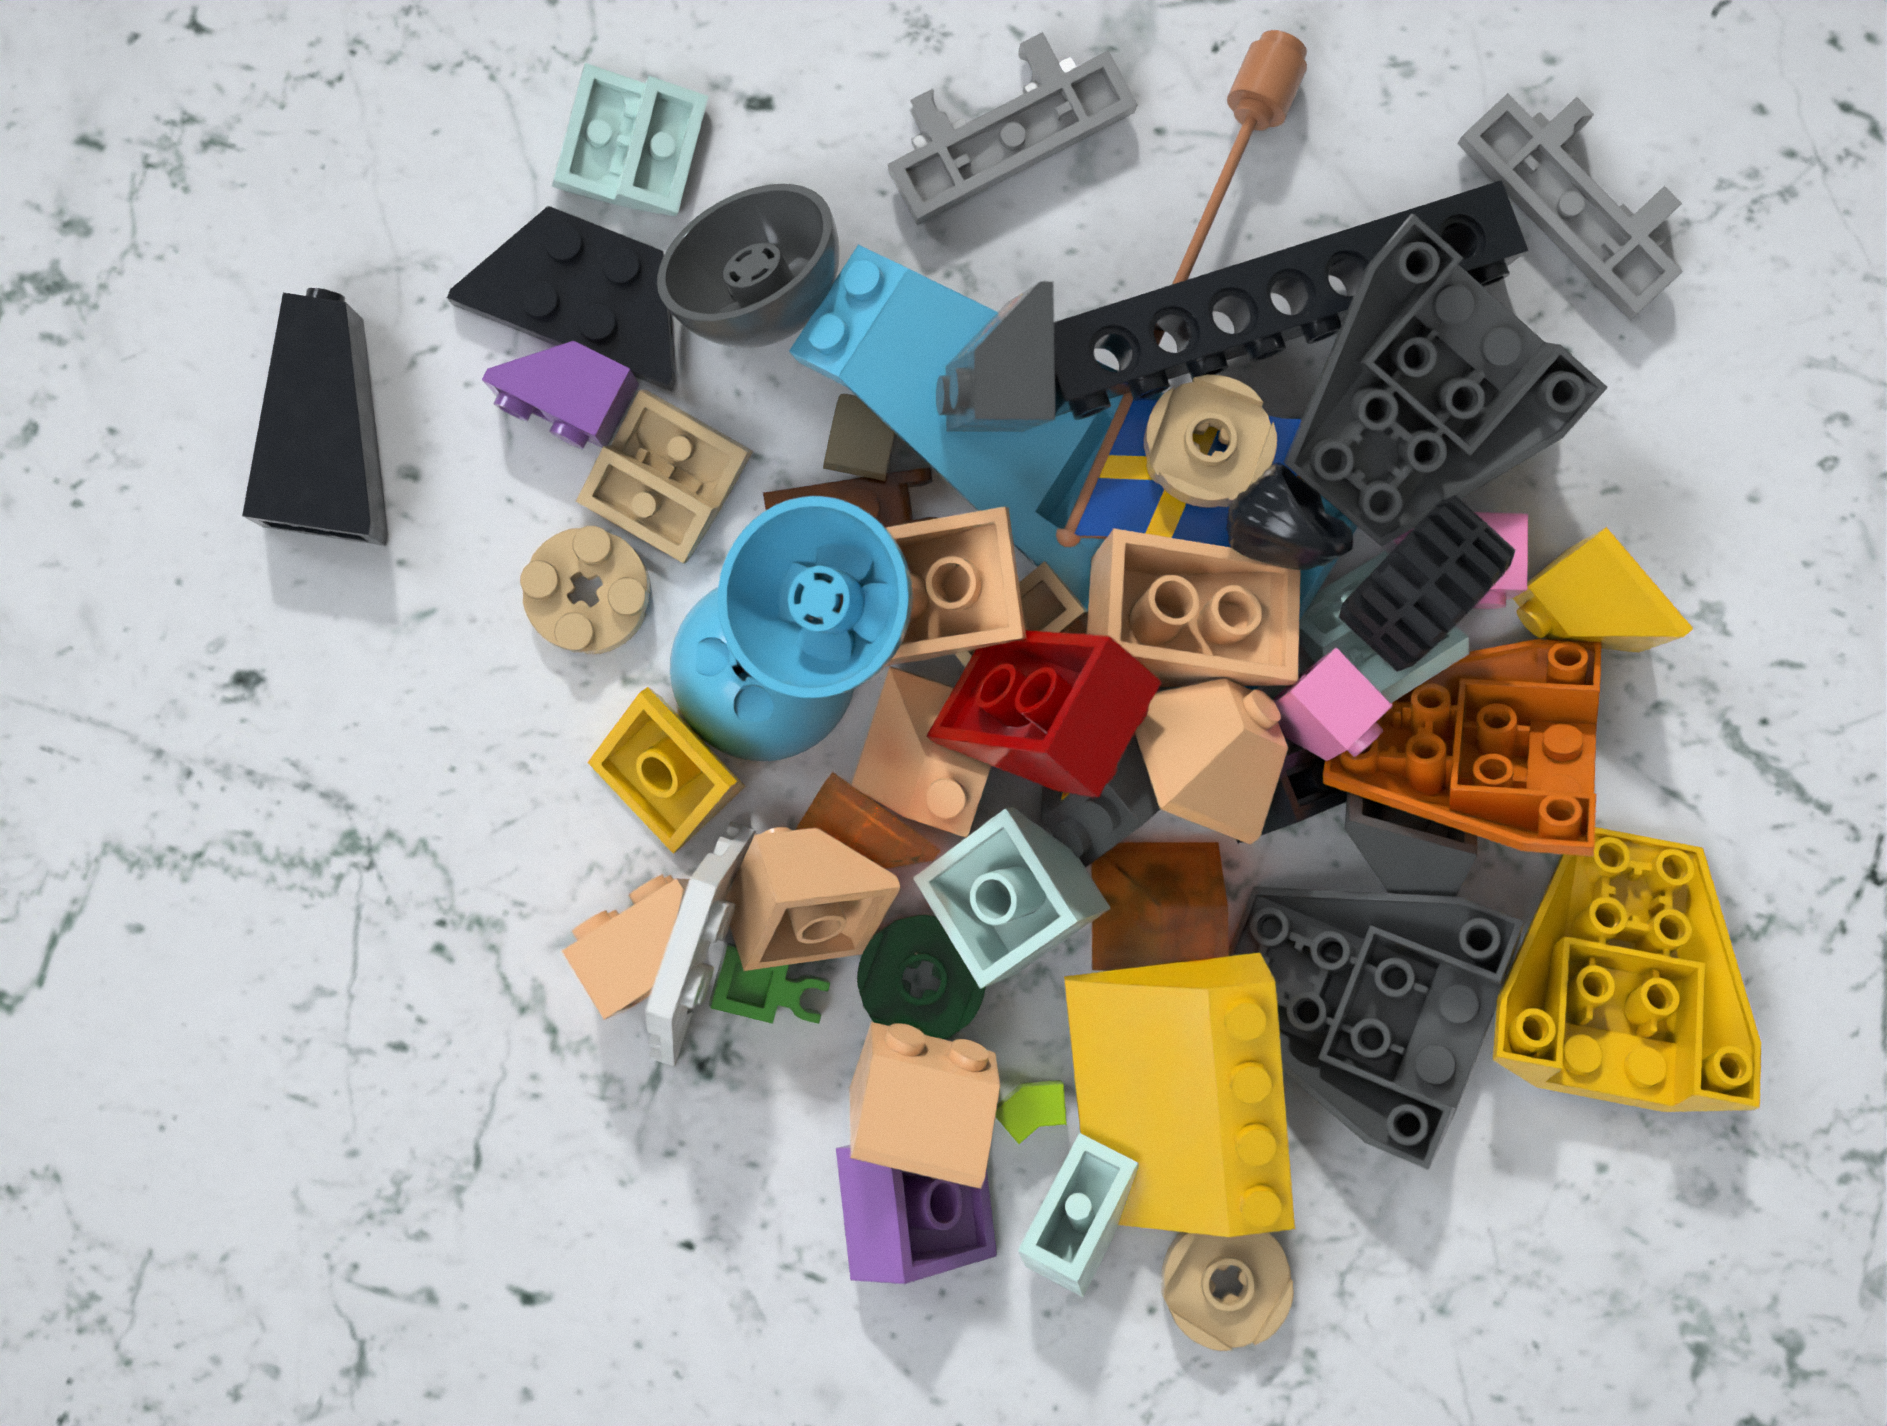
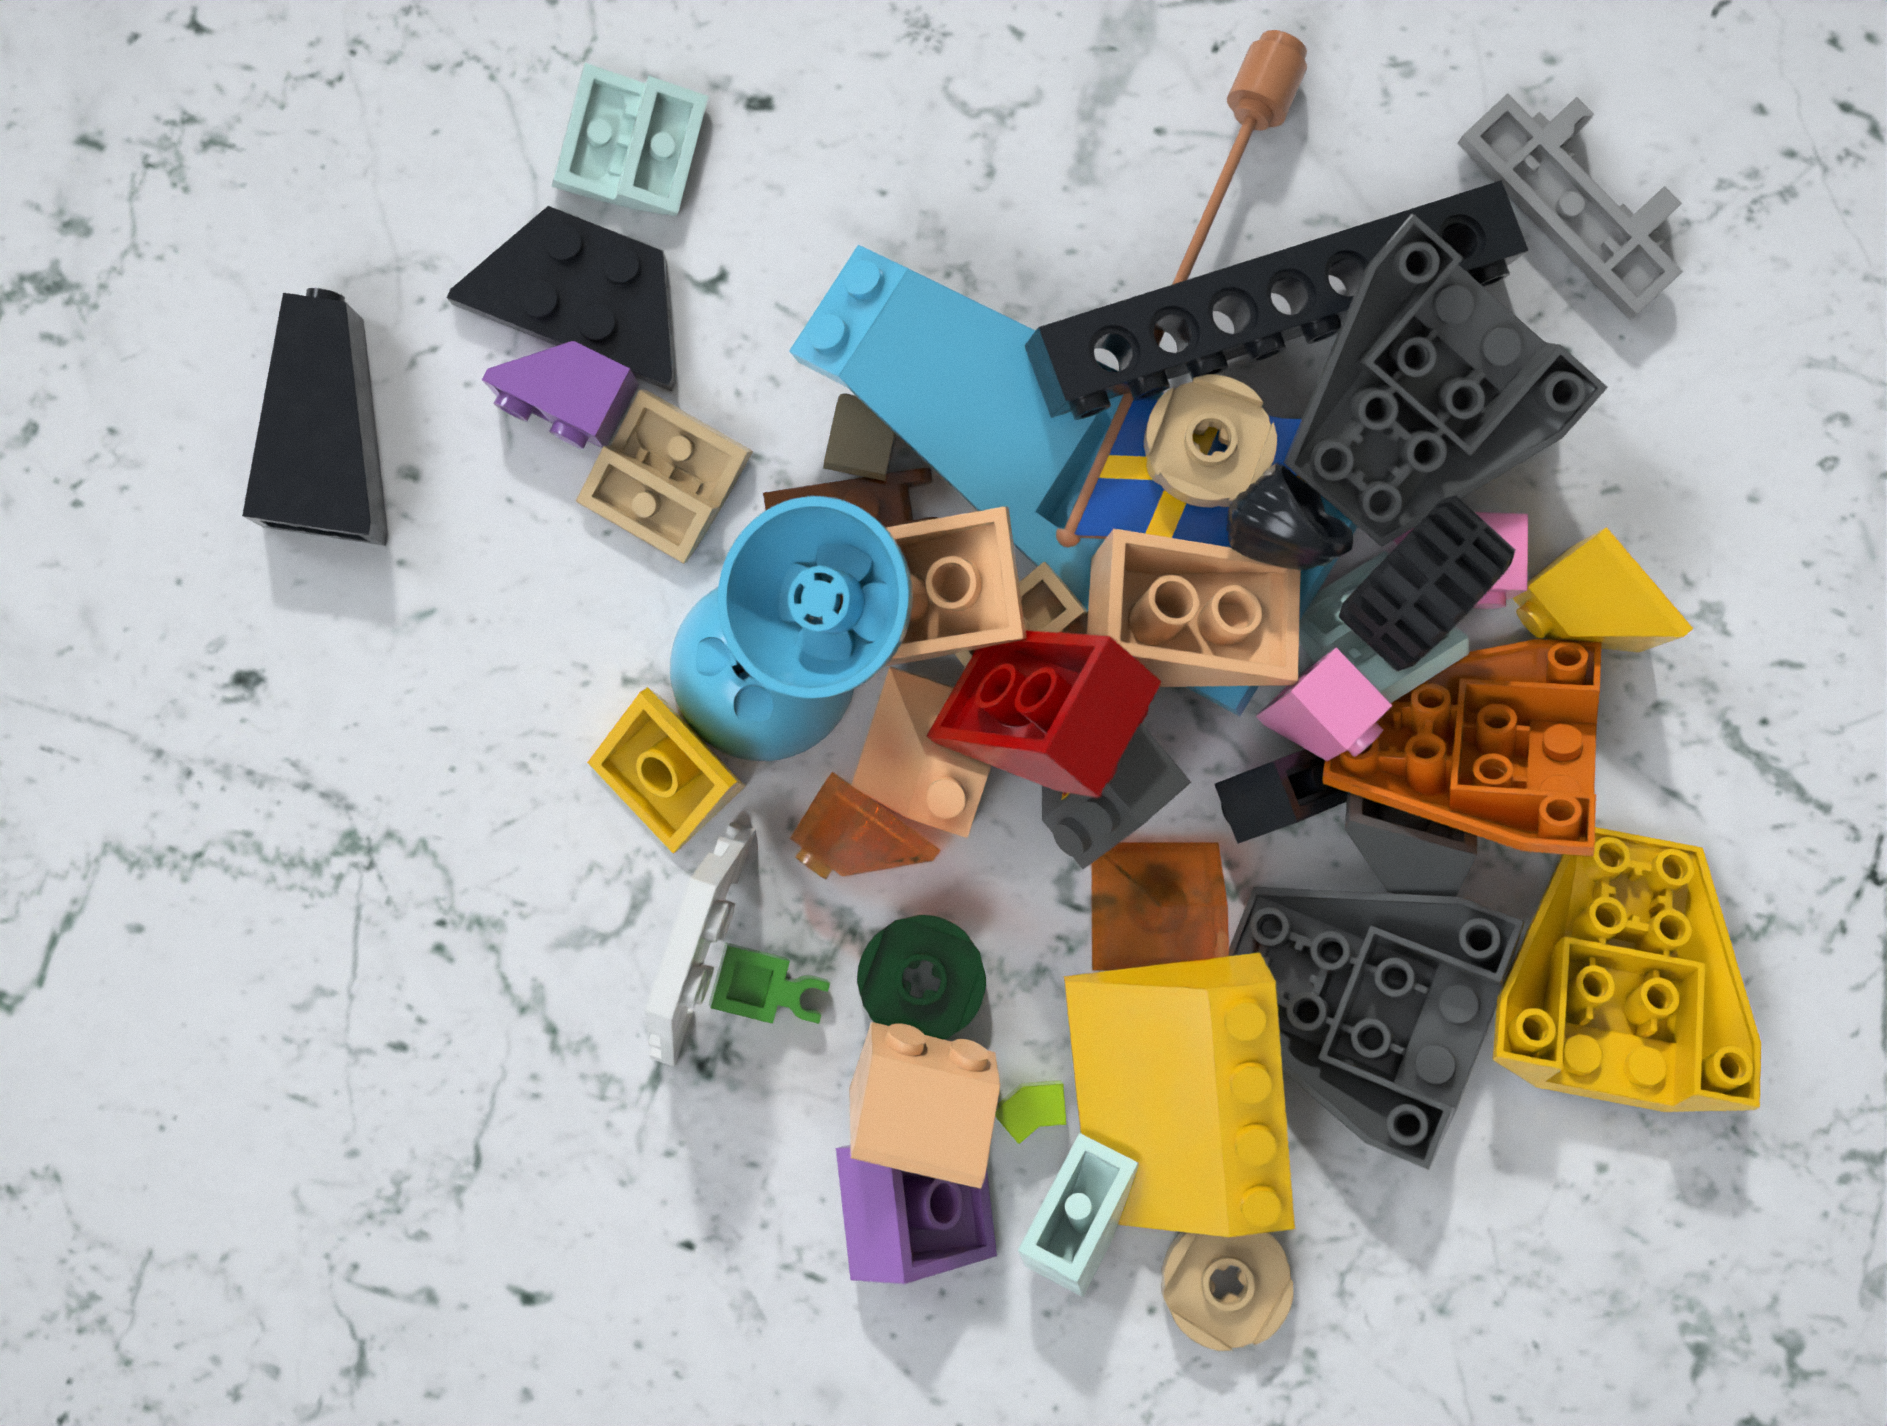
(550, 581): tan plate -> none
(623, 952): light nougat slope -> none
(752, 266): dark grey piece -> none
(806, 899): light nougat slope -> none
(1005, 370): dark grey slope -> none
(1009, 895): light aqua slope -> none
(1052, 114): light grey hinge -> none
(1214, 755): light nougat slope -> none

